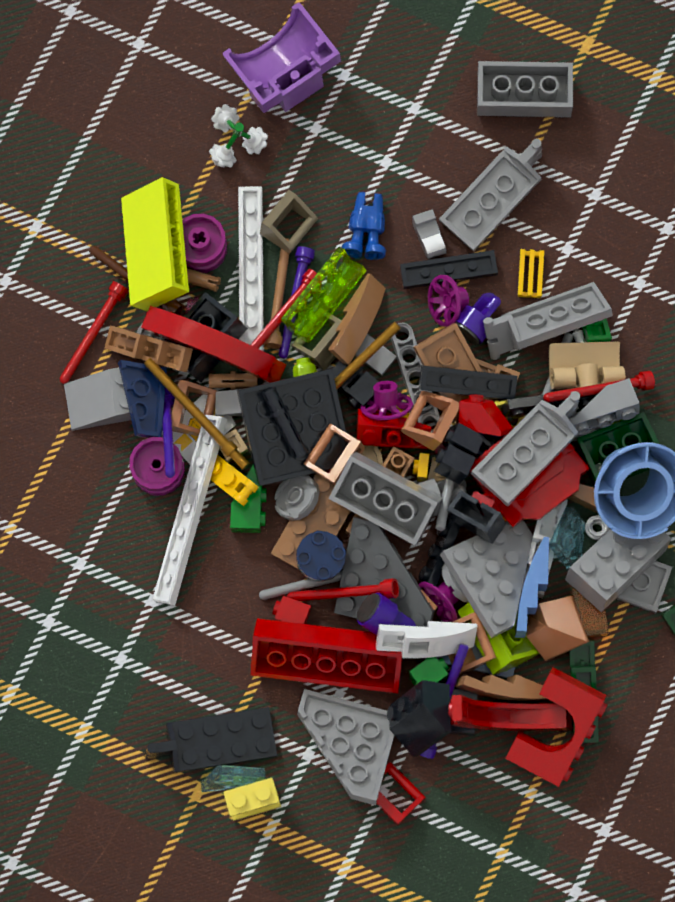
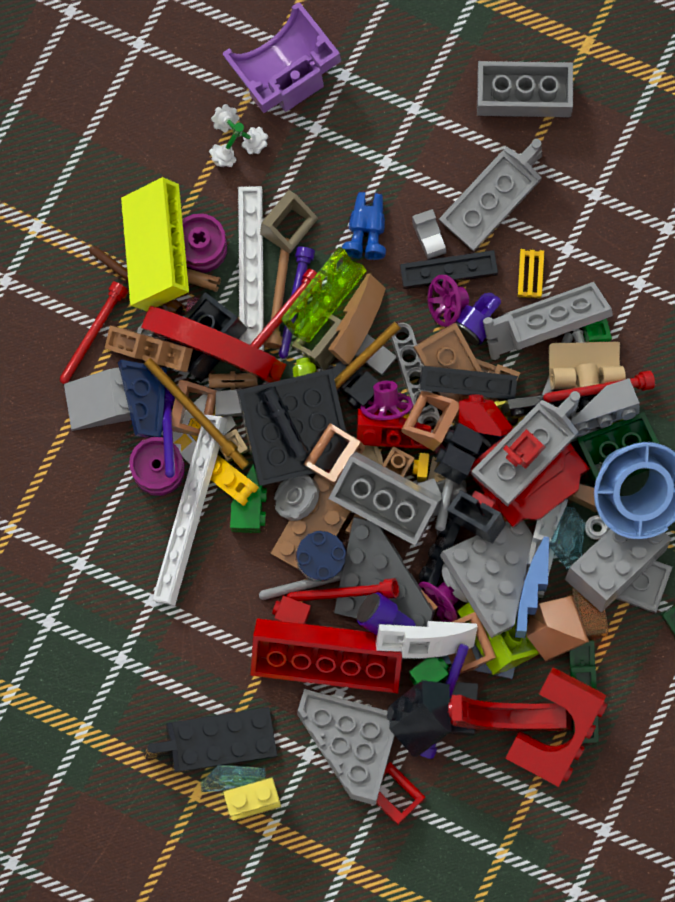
(515, 688): medium nougat slope -> none
(524, 449): none -> red bracket

